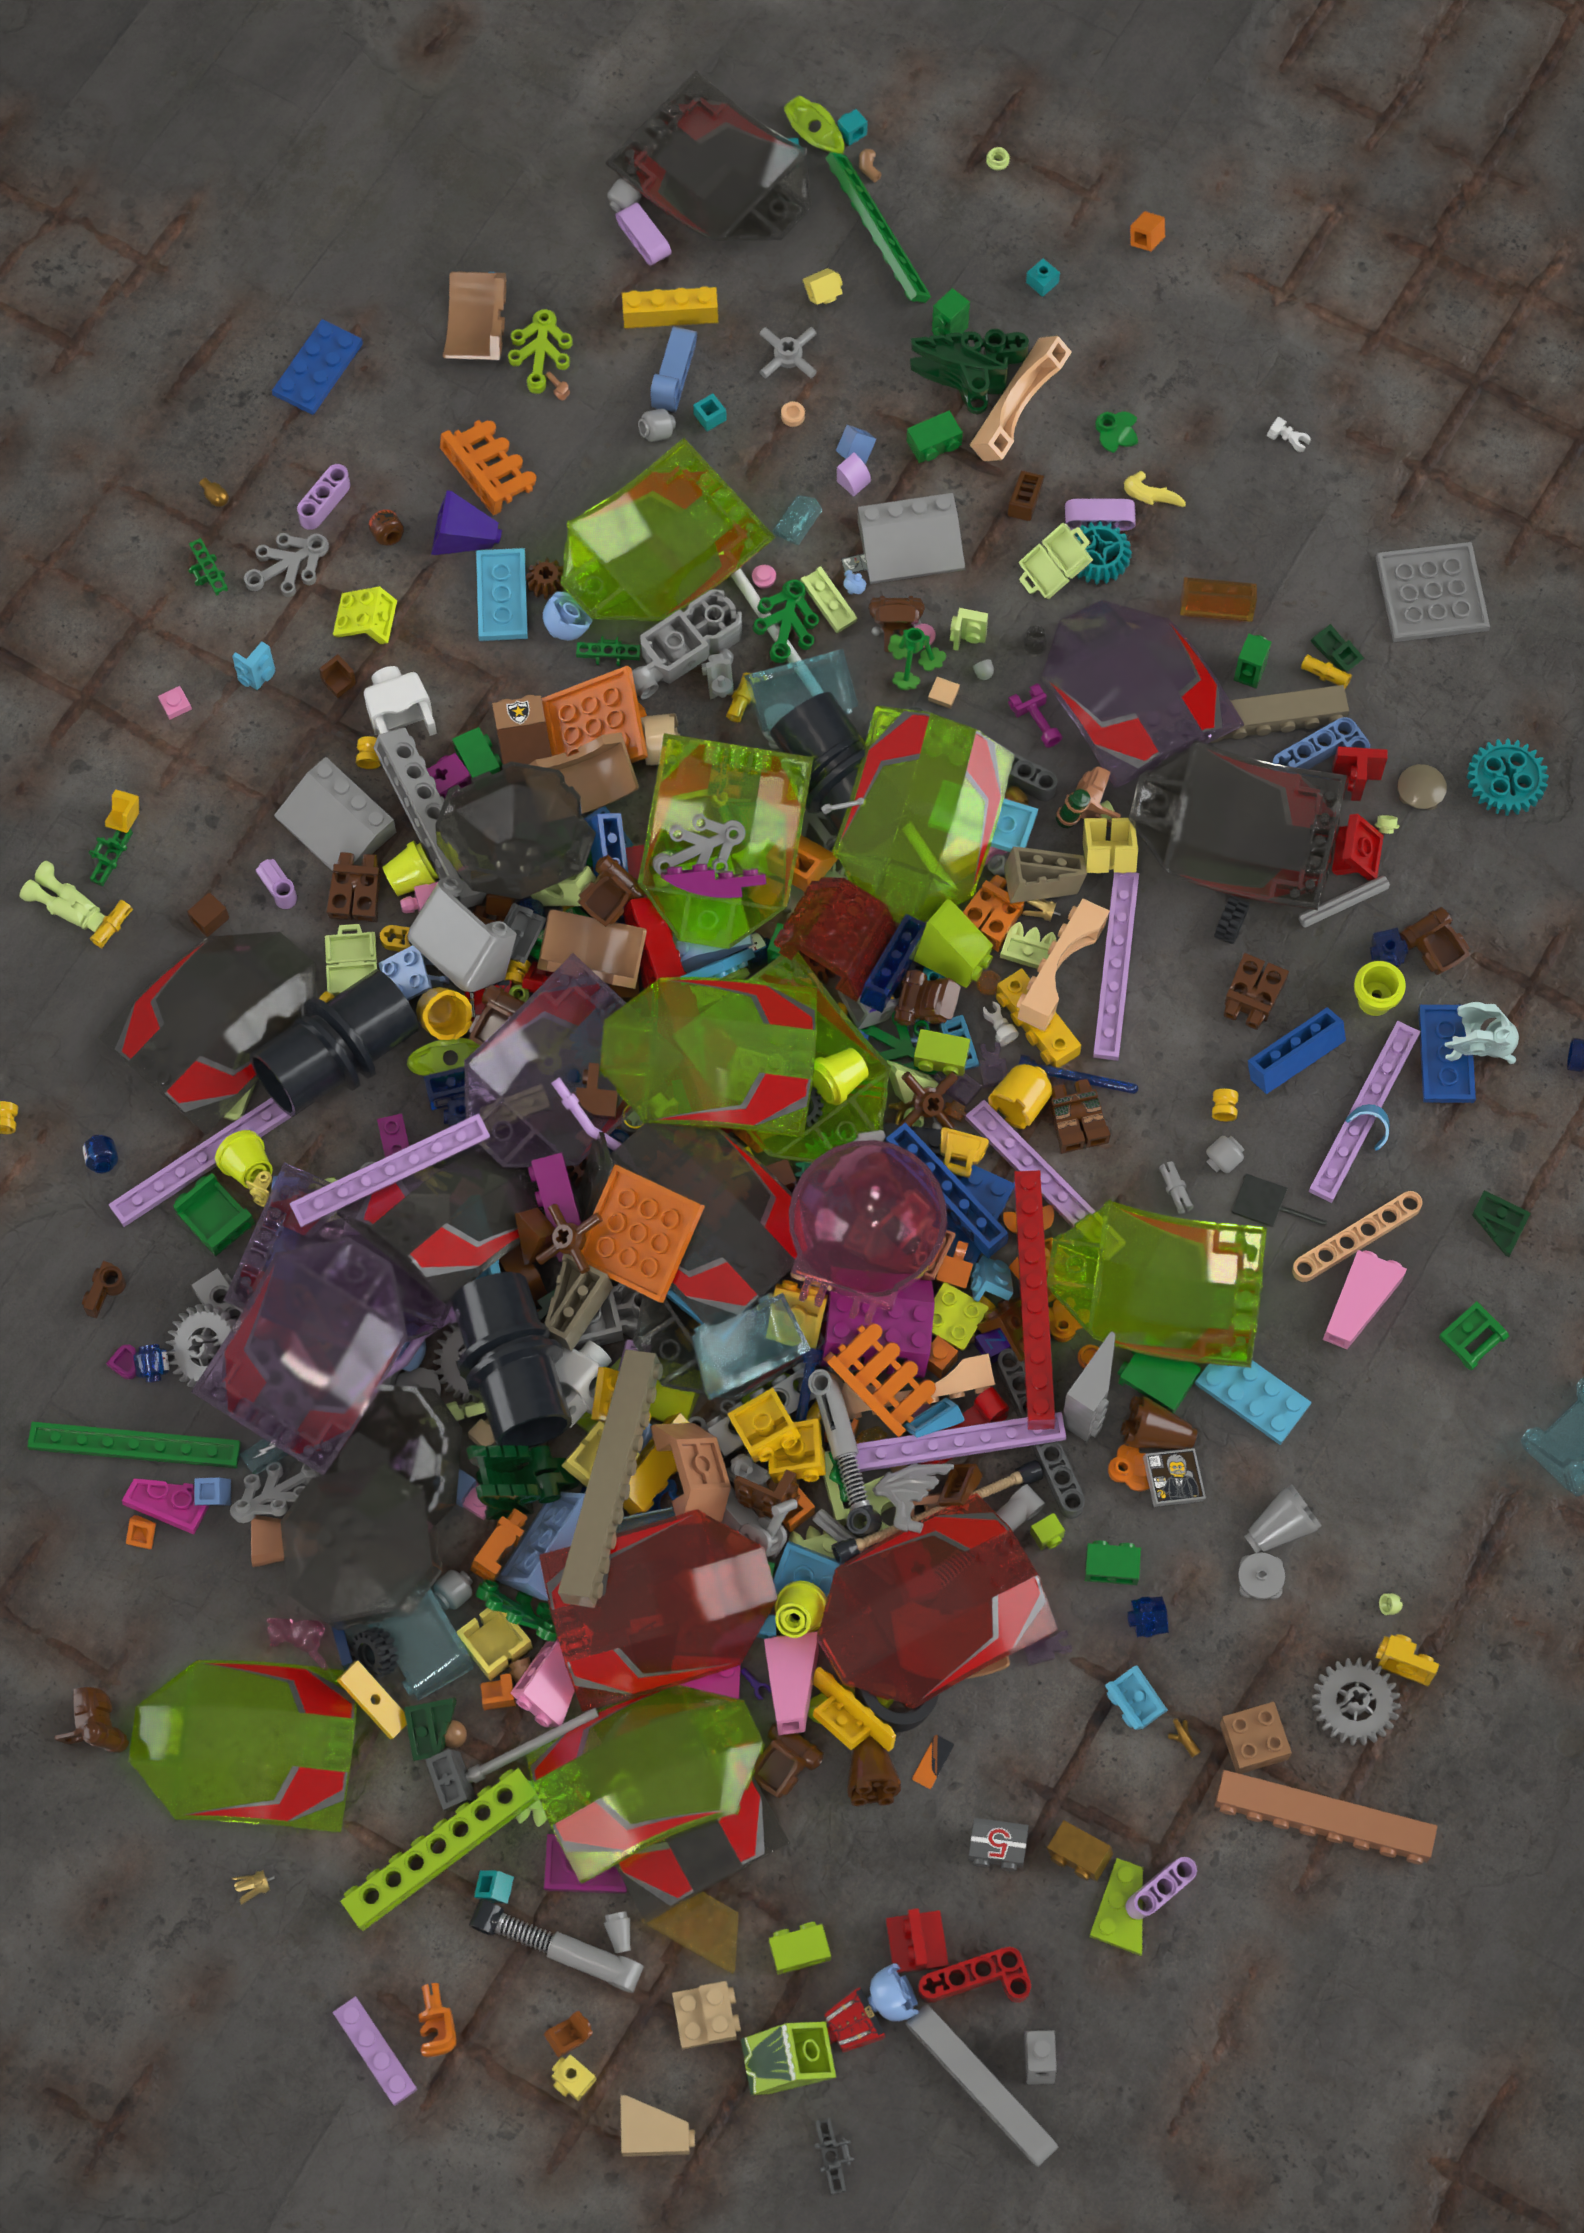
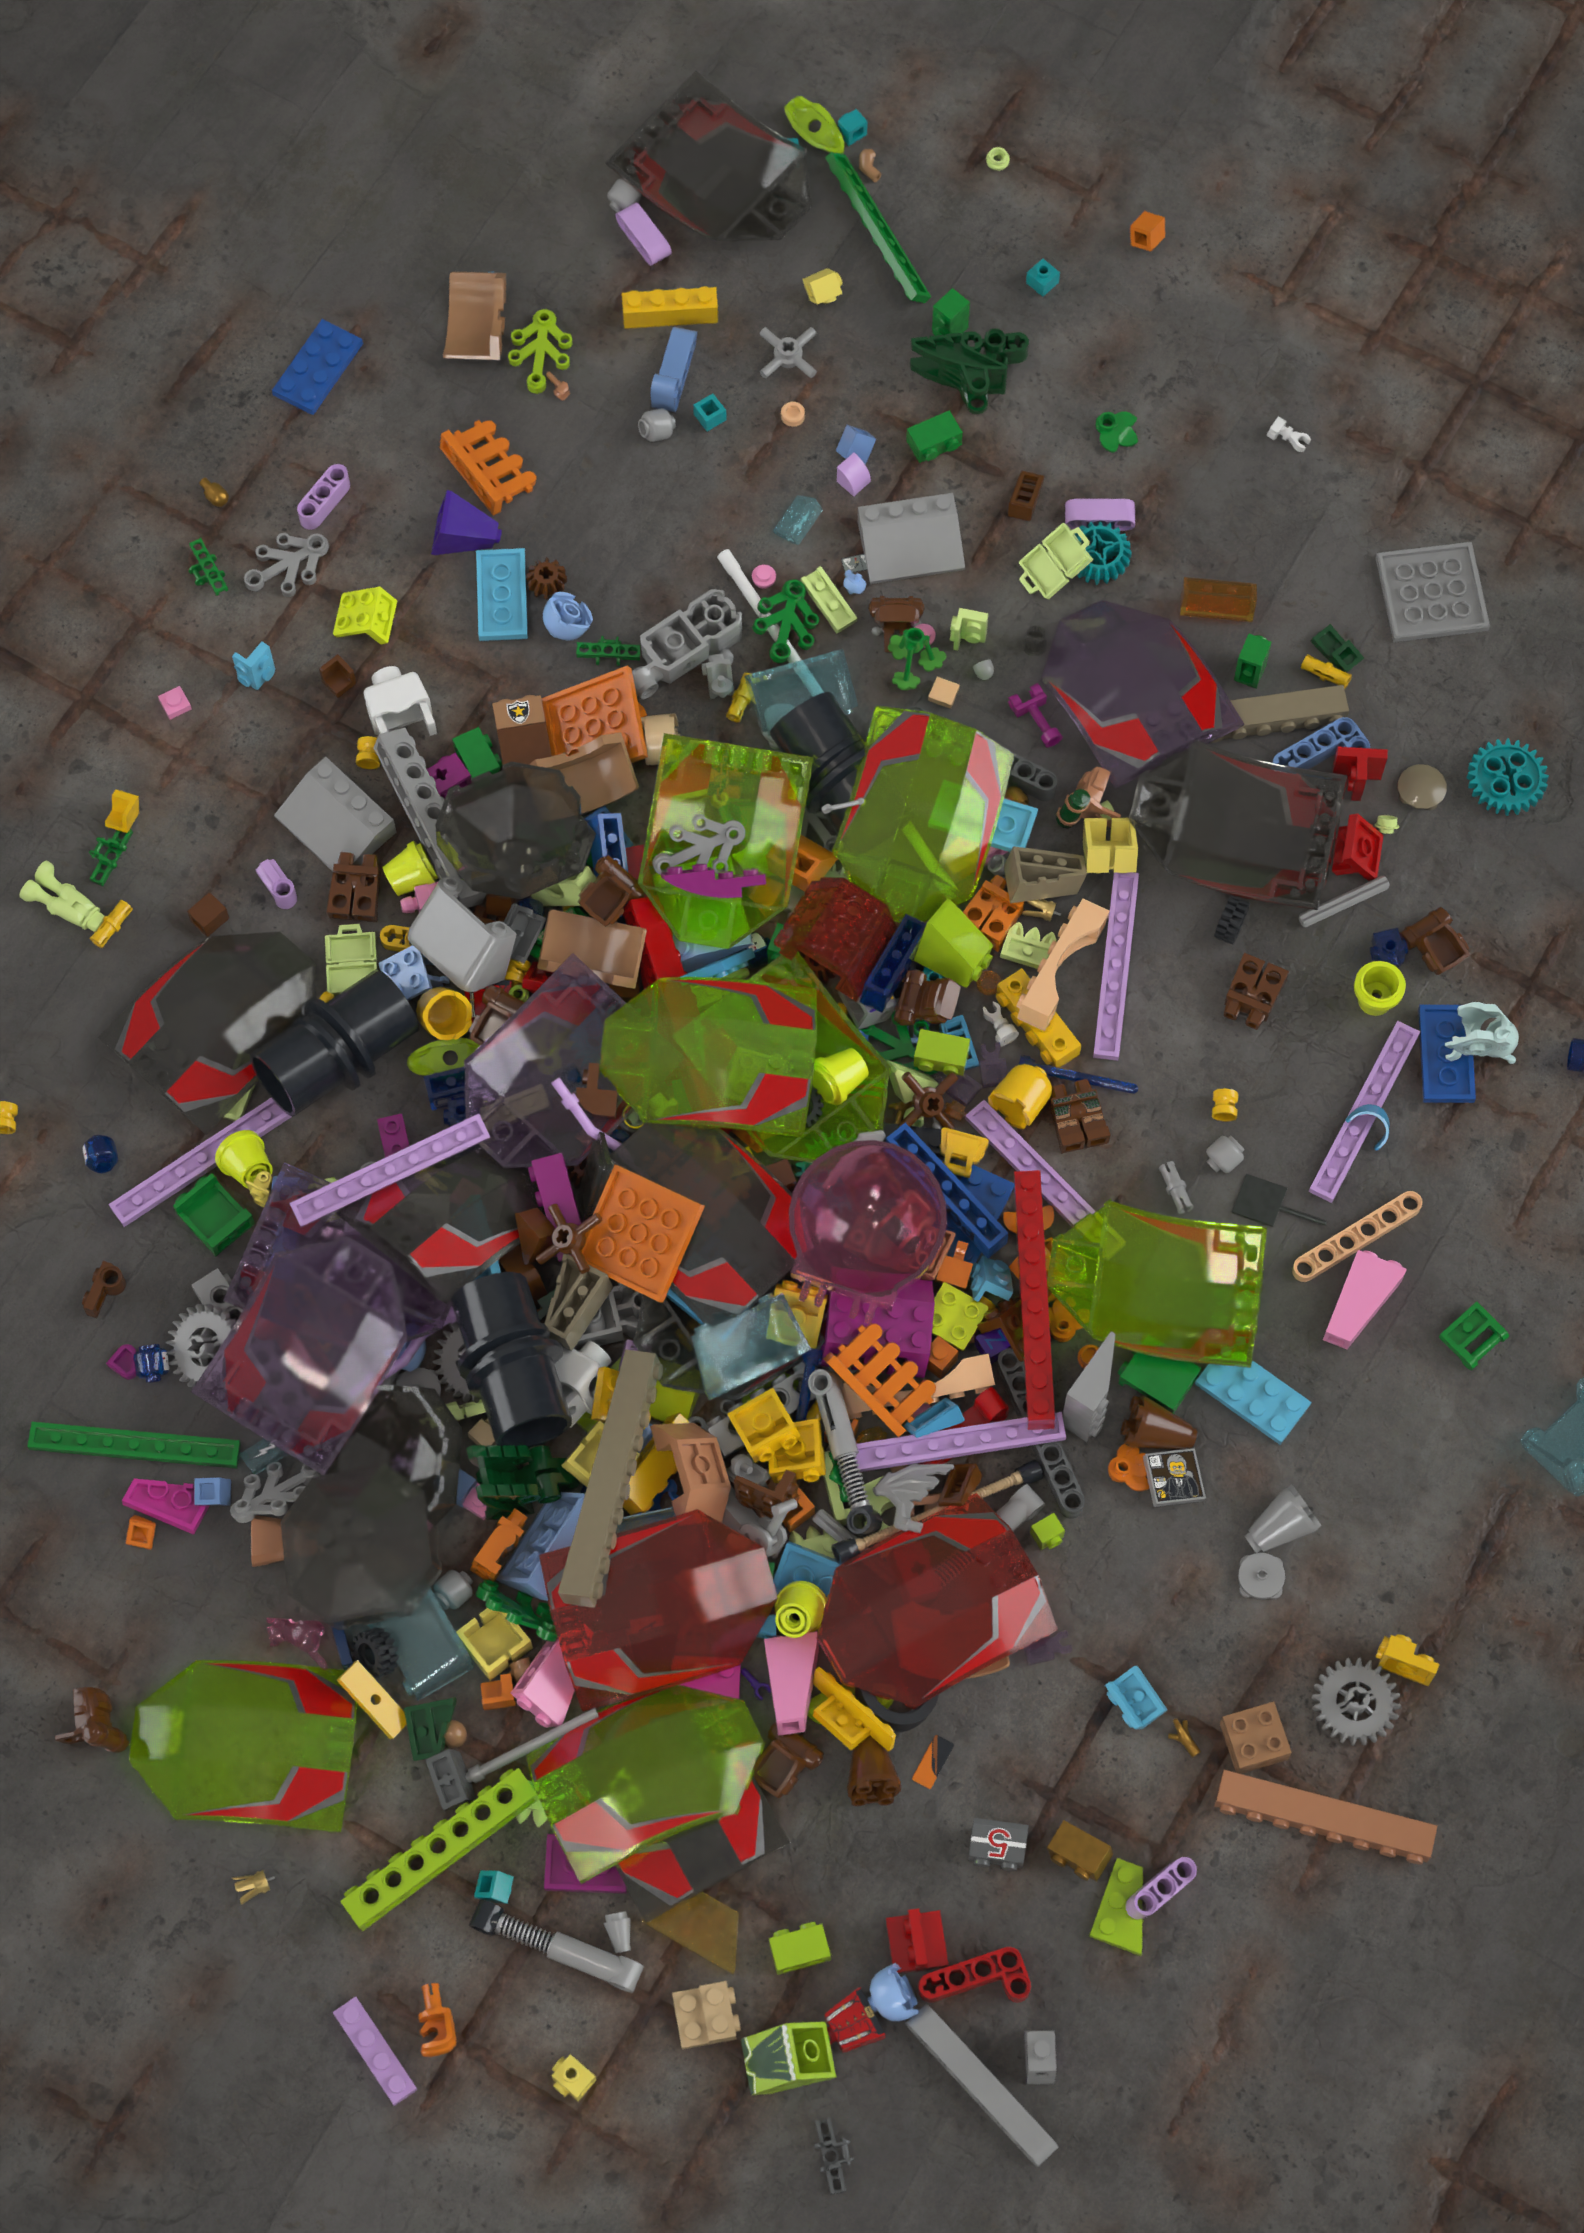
(386, 527): reddish brown head -> none
(569, 2034): dark orange bracket -> none
(652, 2131): tan slope -> none
(659, 541): clear neon green windscreen -> none
(1039, 366): light nougat arch -> none
(1112, 1563): green brick -> none
(1144, 493): light yellow piece -> none
(1148, 1616): clear blue brick -> none
(1296, 1050): blue brick -> none
(1387, 1600): yellowish green hinge -> none
(1500, 1220): dark green wing -> none

